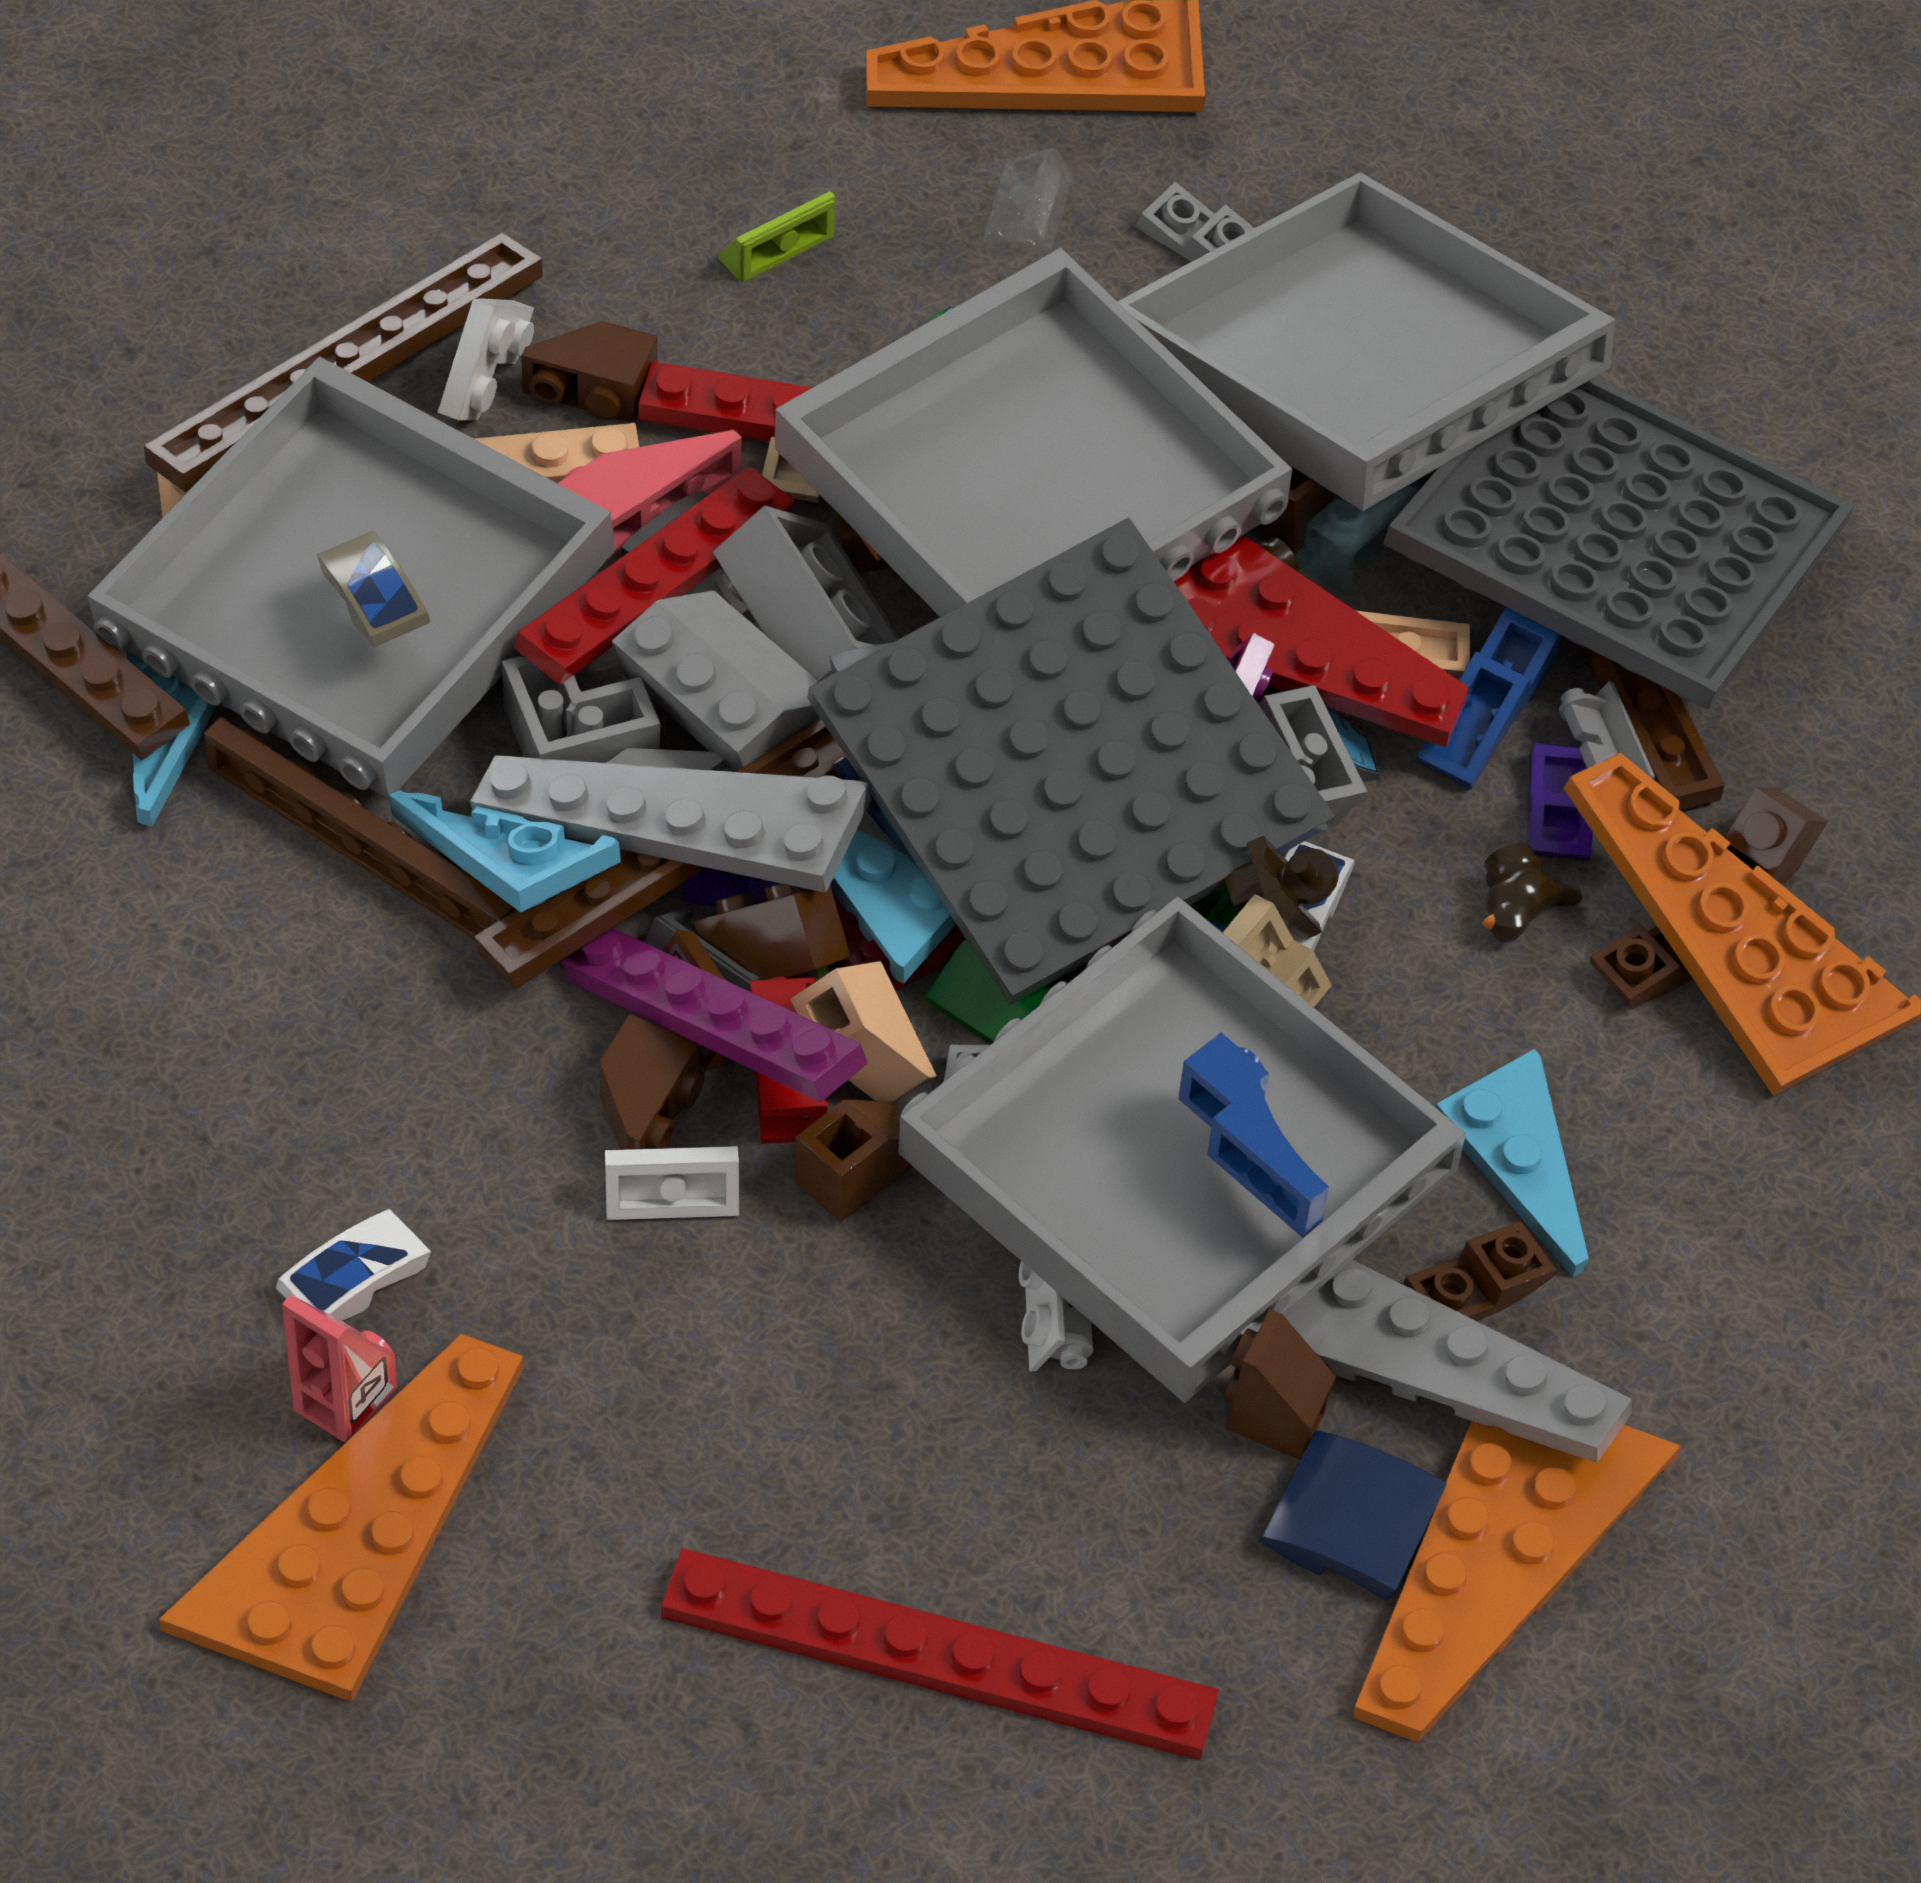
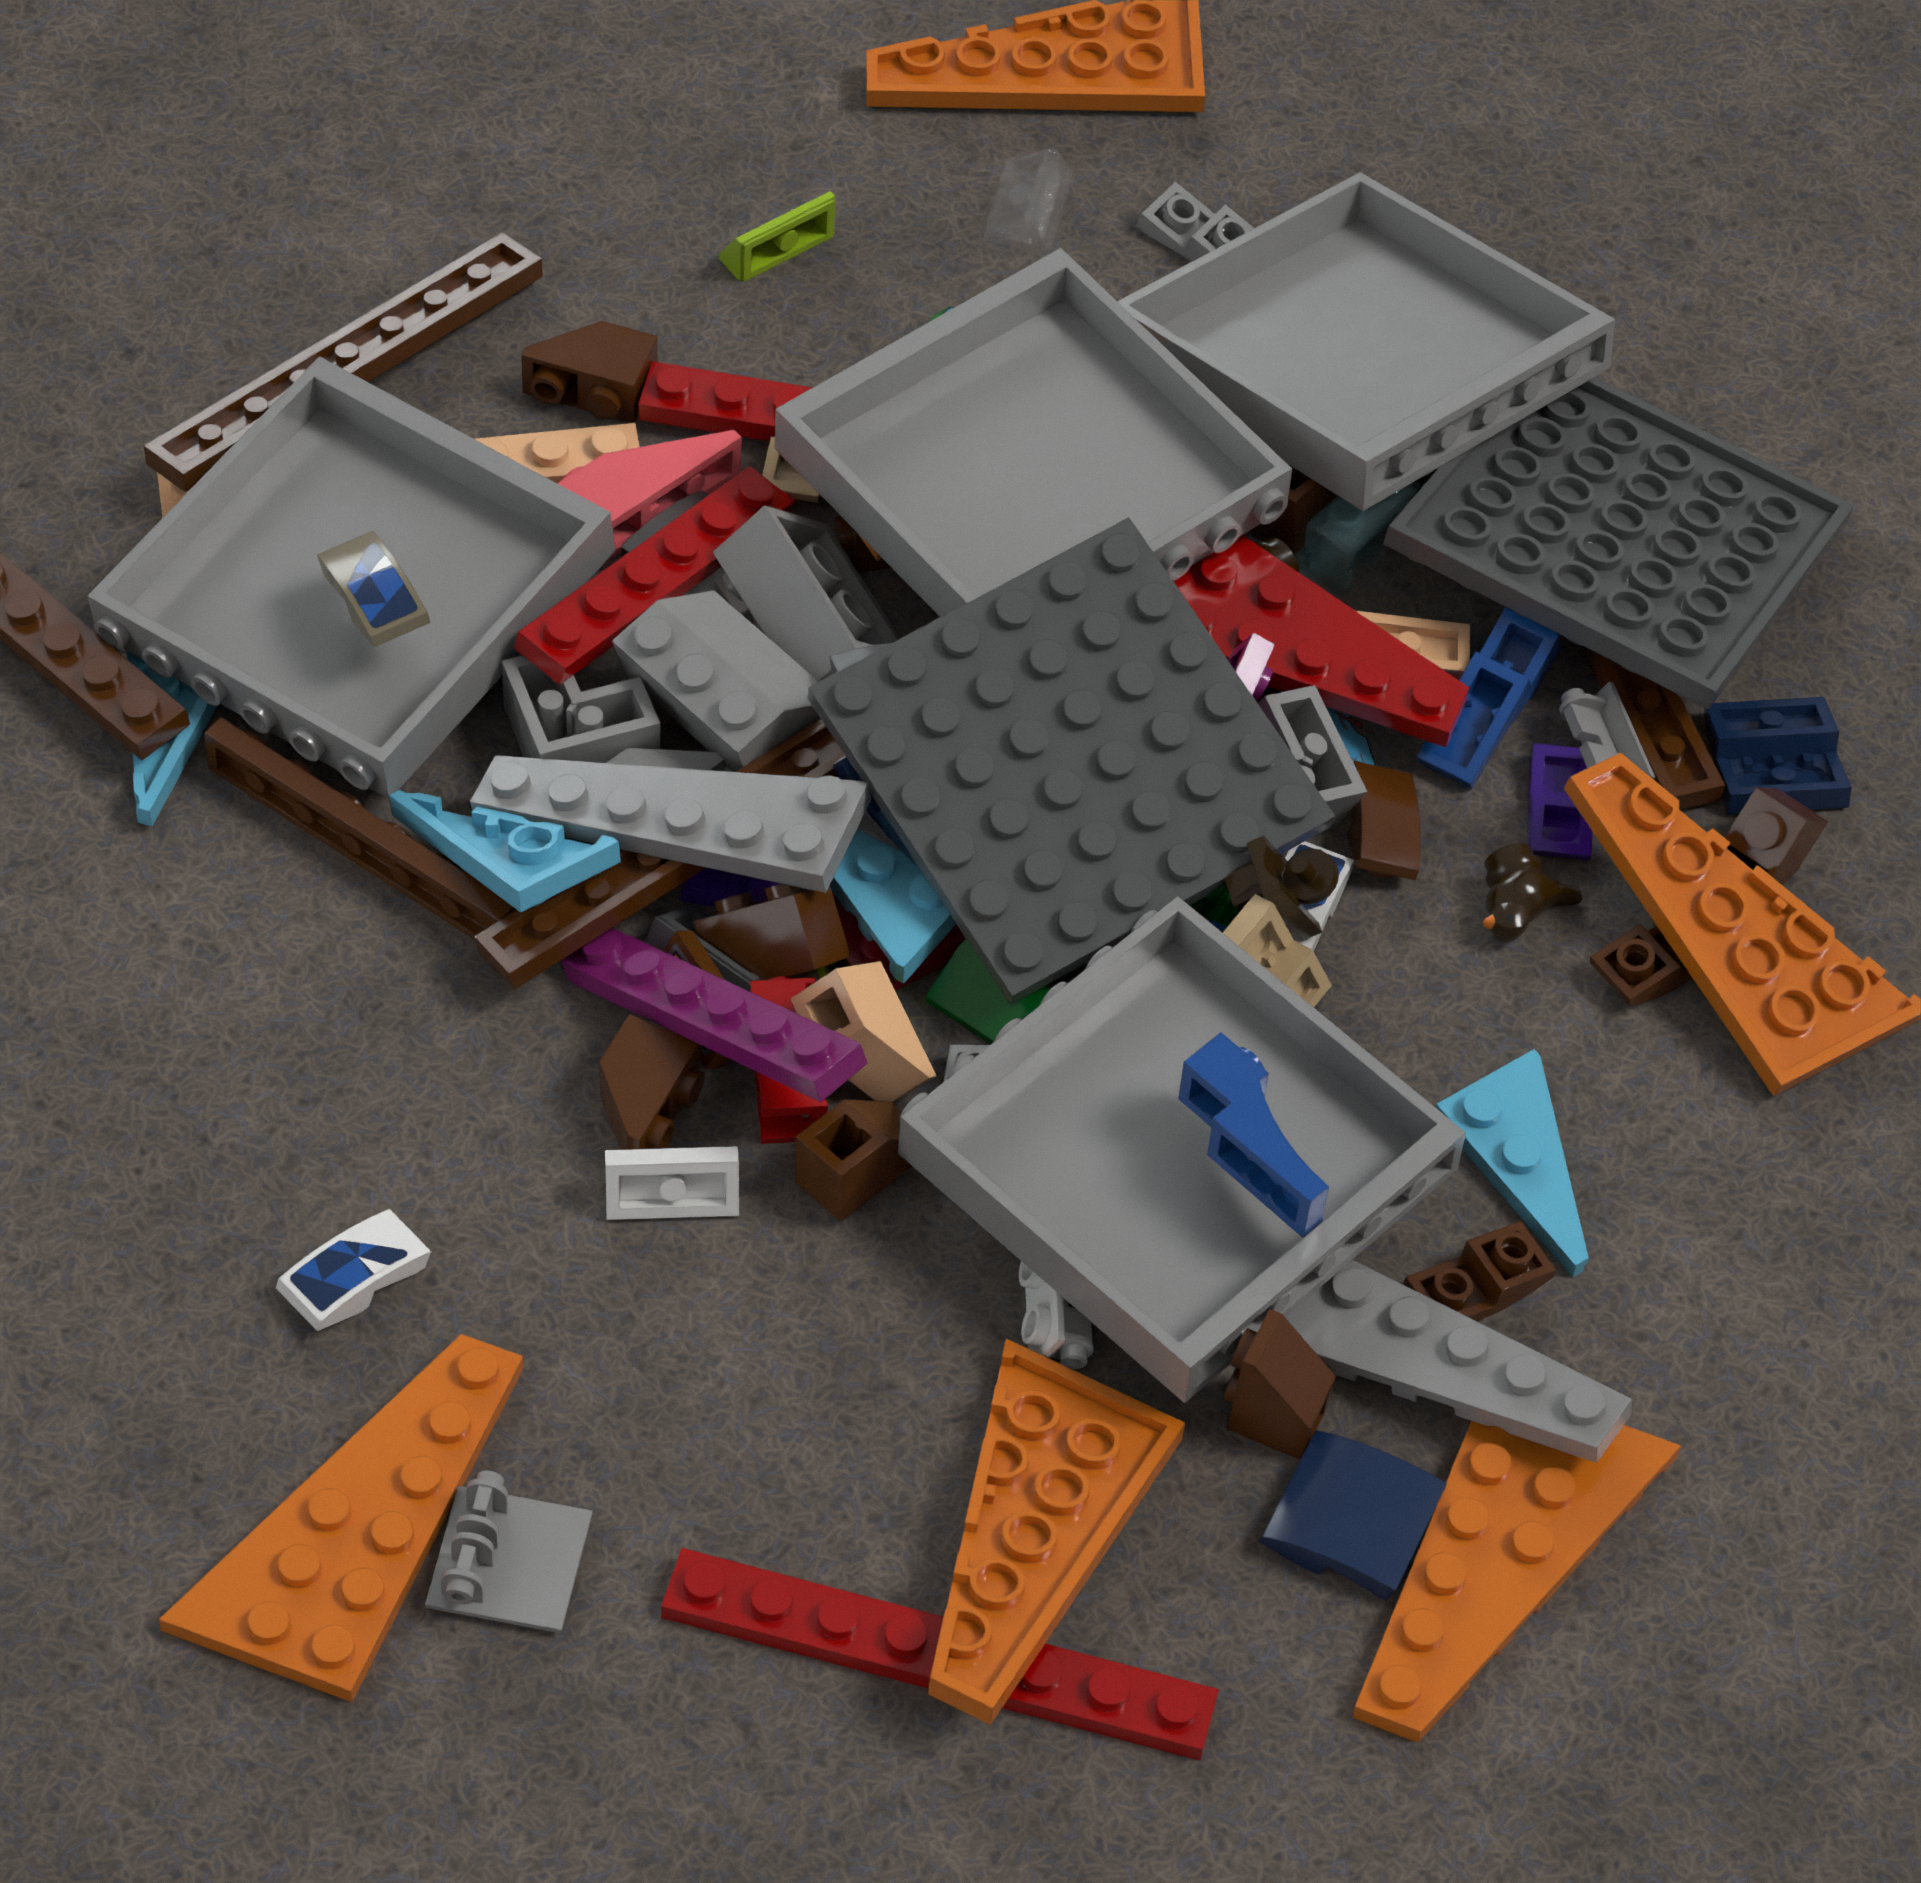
(335, 1370): coral slope -> none
(491, 336): white plate -> none
(508, 1556): none -> light grey hinge
(1045, 1505): none -> orange wing
(1386, 824): none -> reddish brown slope
(1780, 747): none -> dark blue slope

